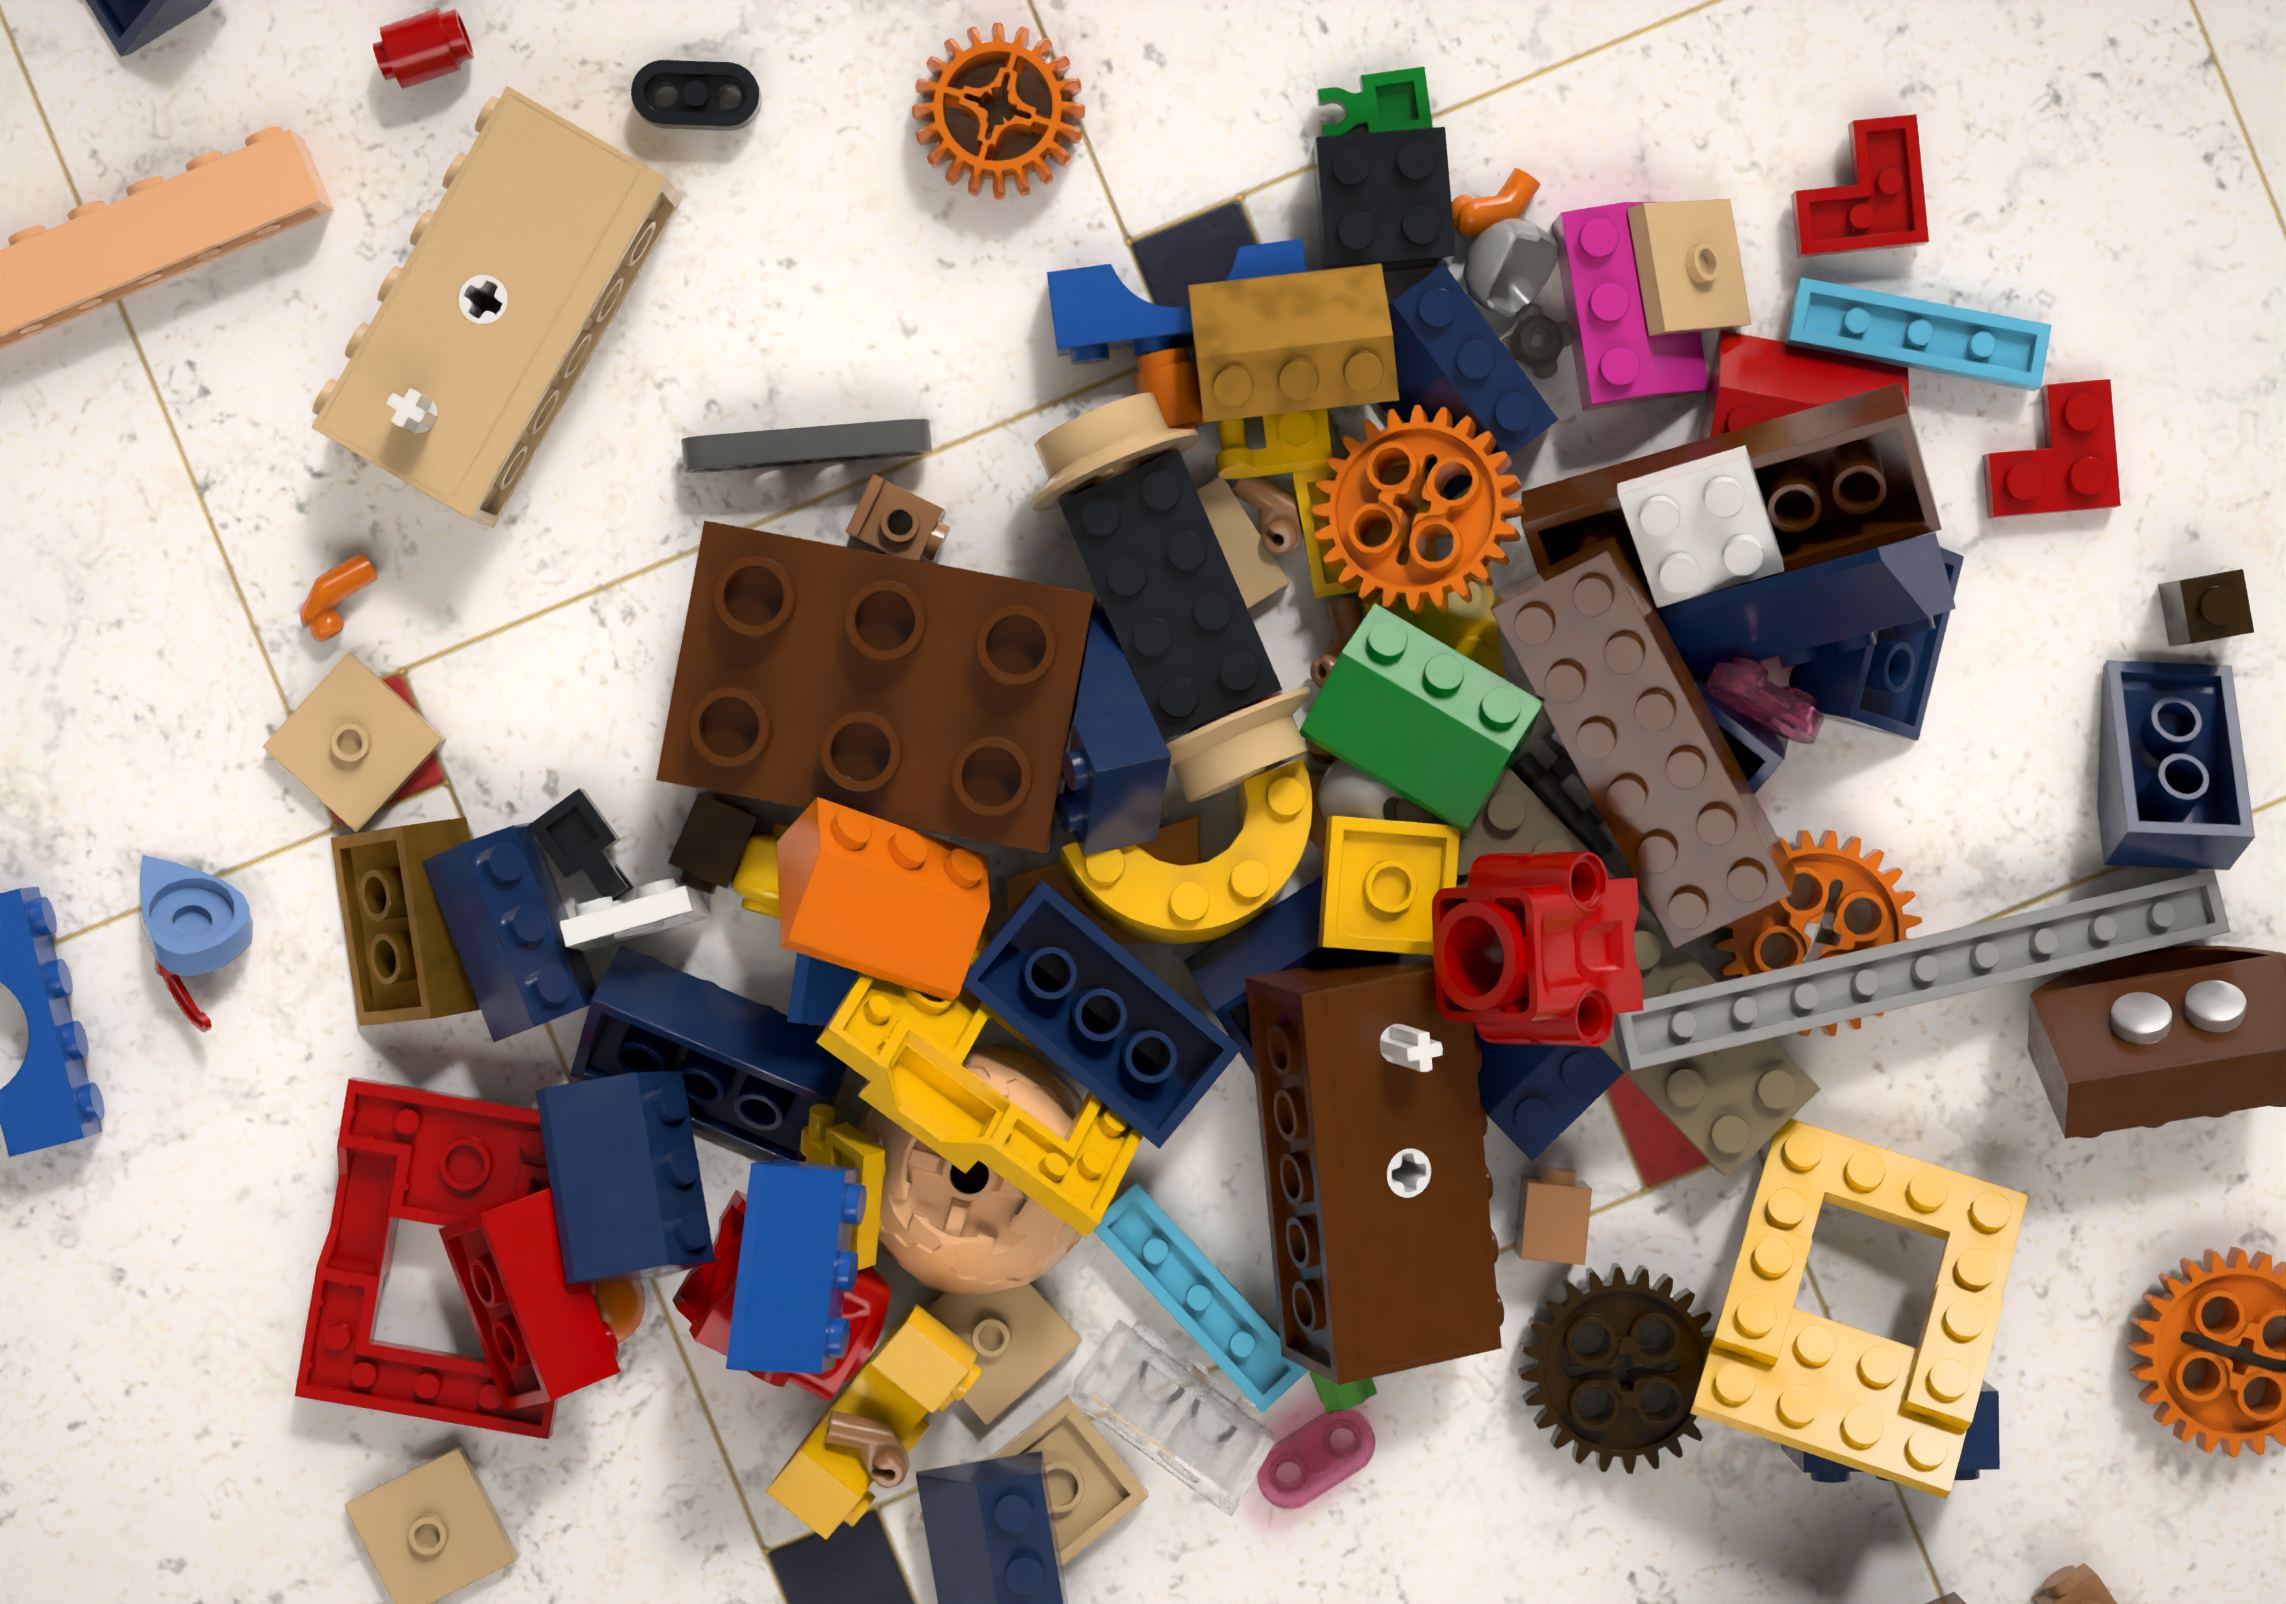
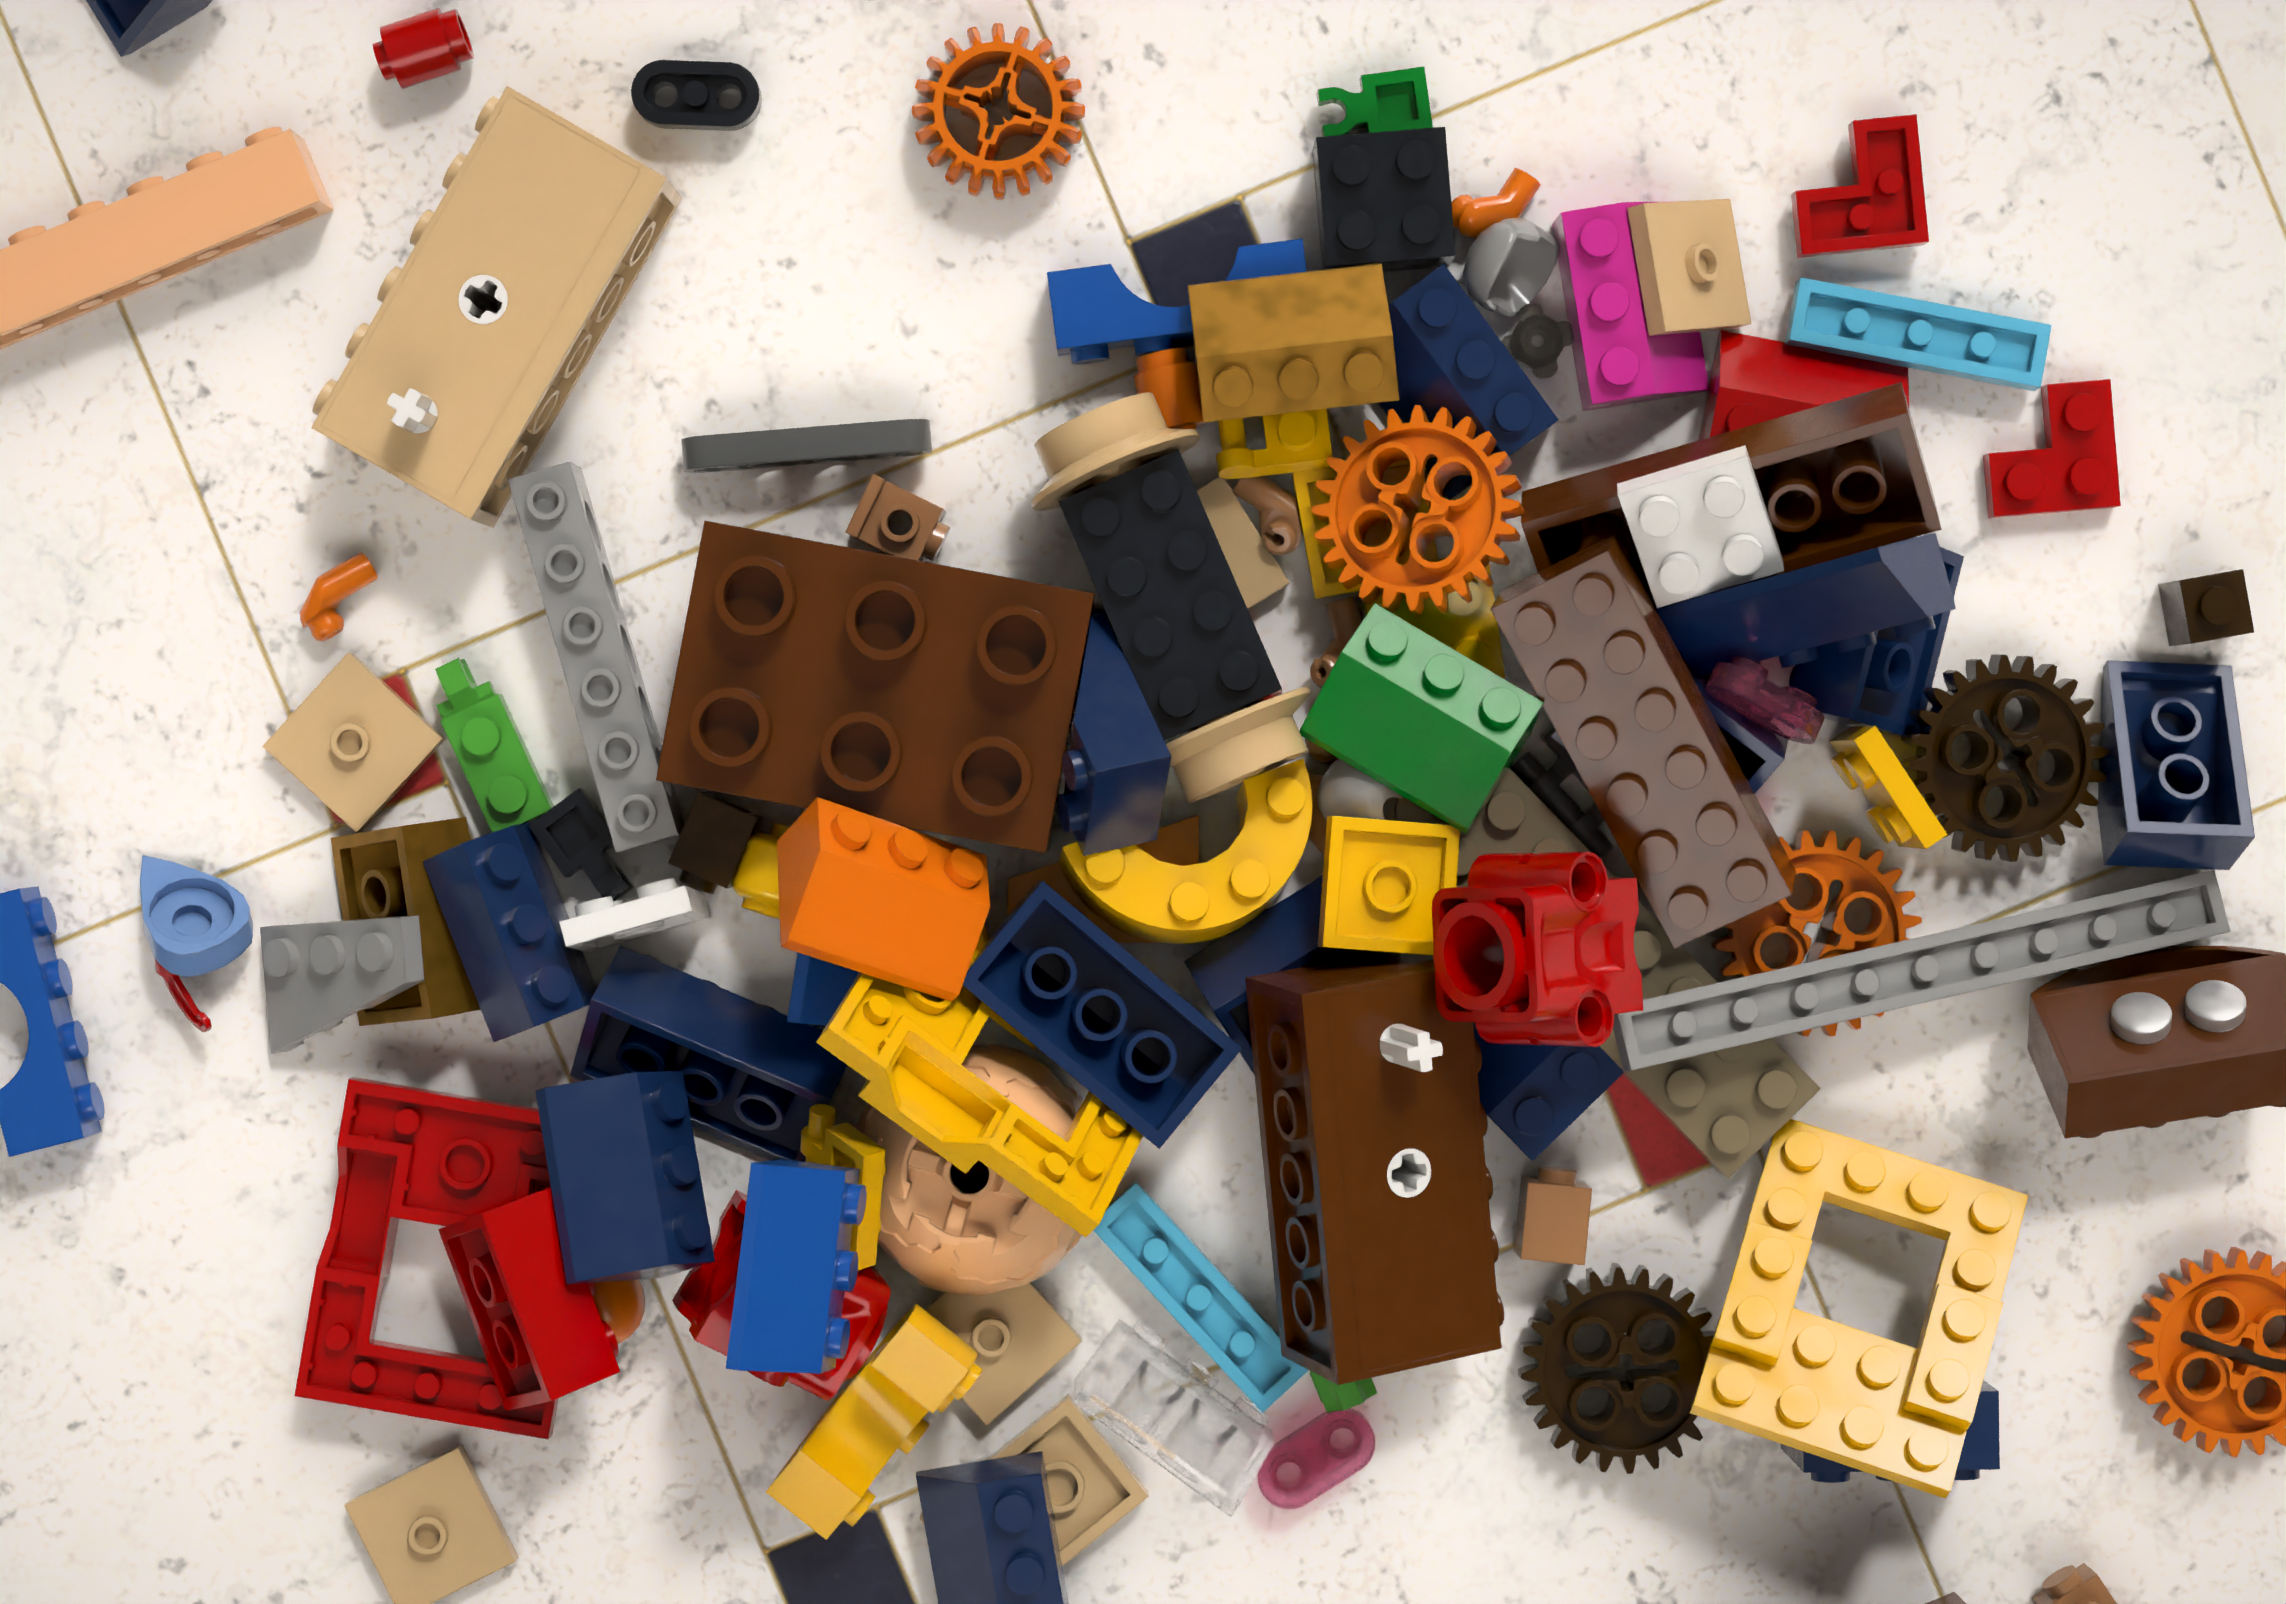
(333, 970): none -> light grey wing
(490, 749): none -> bright green hinge
(596, 655): none -> light grey brick
(875, 1442): medium nougat arm -> none
(1896, 803): none -> yellow plate
(2047, 724): none -> dark brown gear

